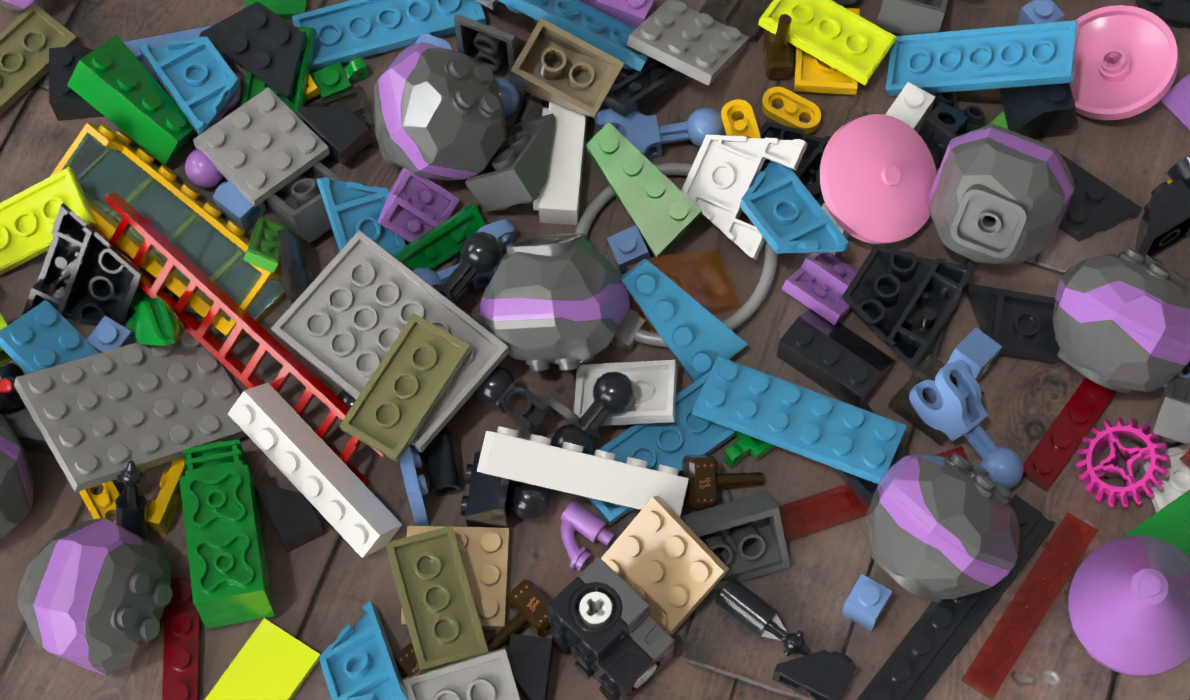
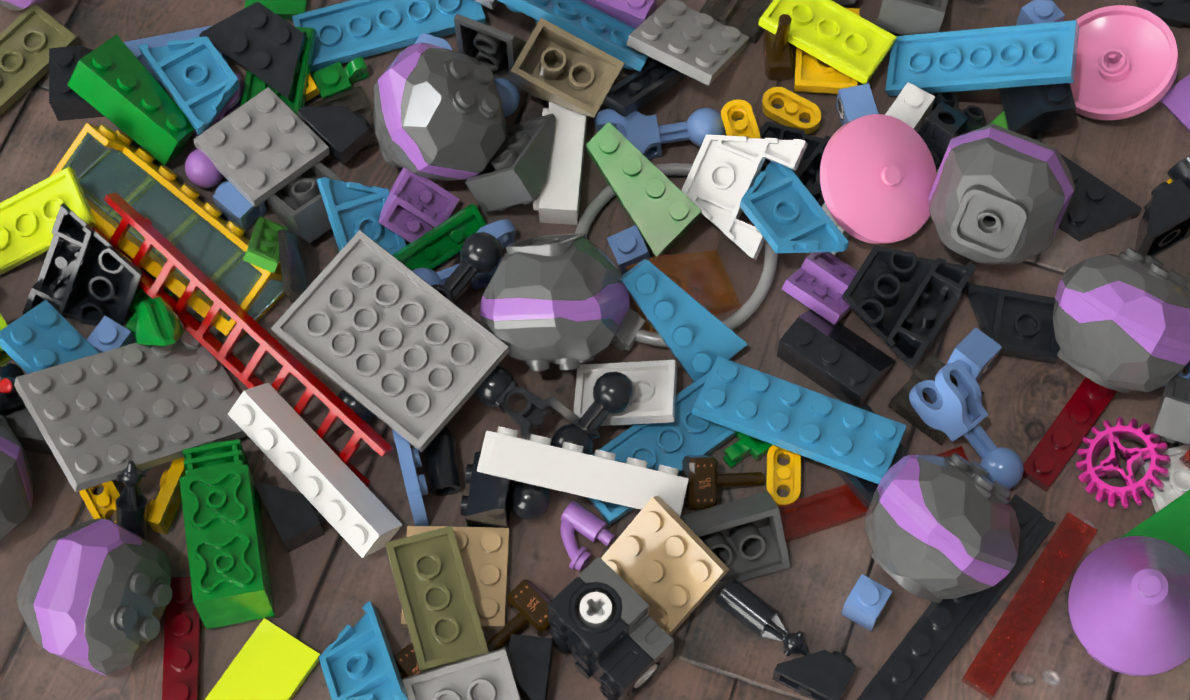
(405, 387): olive plate -> none
(783, 476): none -> yellow plate
(855, 103): none -> medium blue brick

